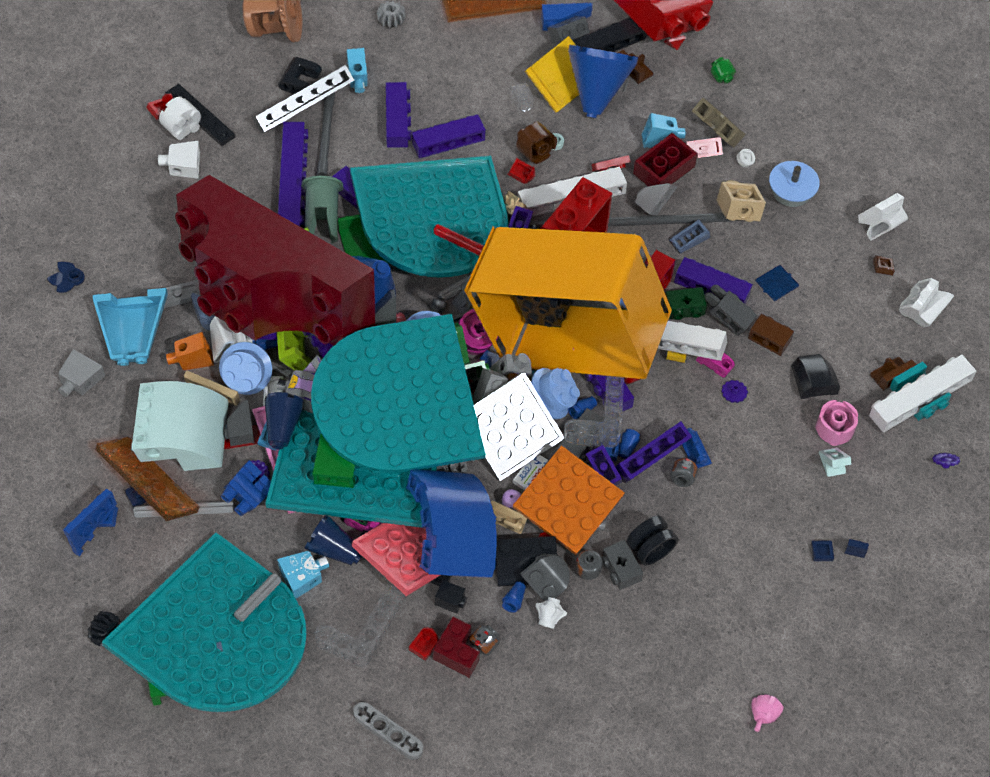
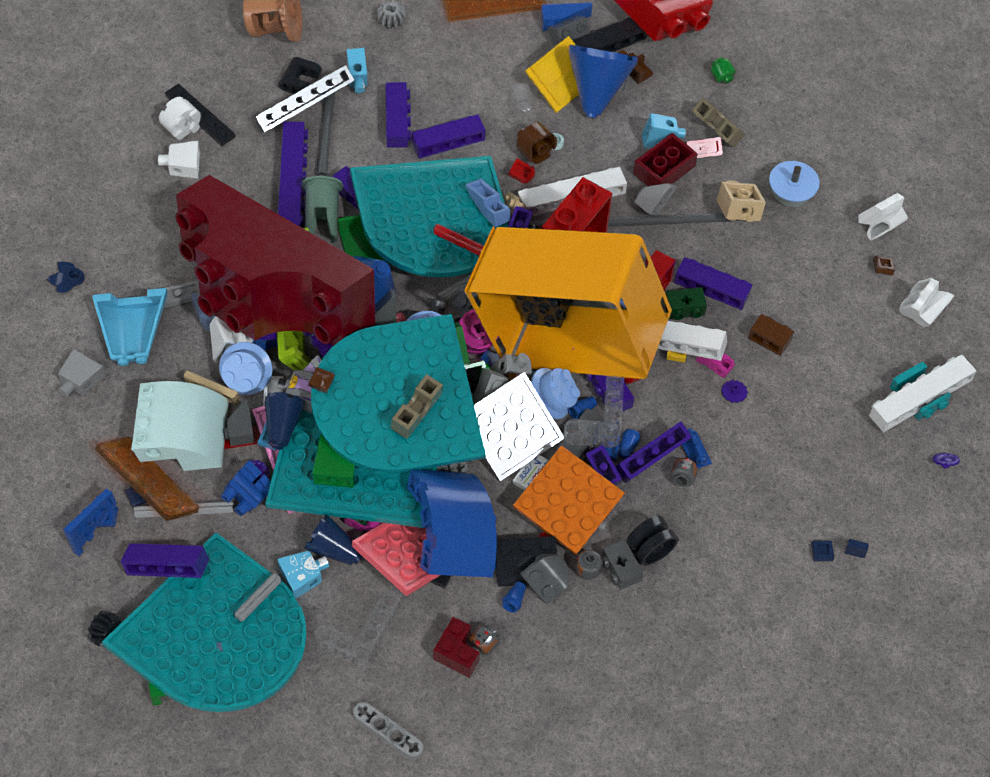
(155, 107): red plate -> none
(165, 560): none -> dark purple brick
(191, 352): orange torso -> none
(321, 380): none -> reddish brown tile
(411, 415): none -> dark tan arch
(424, 643): red plate -> none
(450, 597): black brick -> none
(488, 202): none -> medium blue slope
(508, 517): tan hinge -> none
(510, 497): lavender piece -> none
(550, 612): white rock -> none
(617, 162): plate -> none
(675, 43): red slope -> none
(704, 235): sand blue slope -> none
(730, 310): dark grey hinge -> none
(745, 158): white tile -> none
(765, 710): bright pink piece -> none
(777, 283): clear blue piece -> none
(814, 376): black slope -> none
(834, 461): light aqua slope -> none
(837, 422): bright pink brick -> none
(884, 375): reddish brown panel -> none

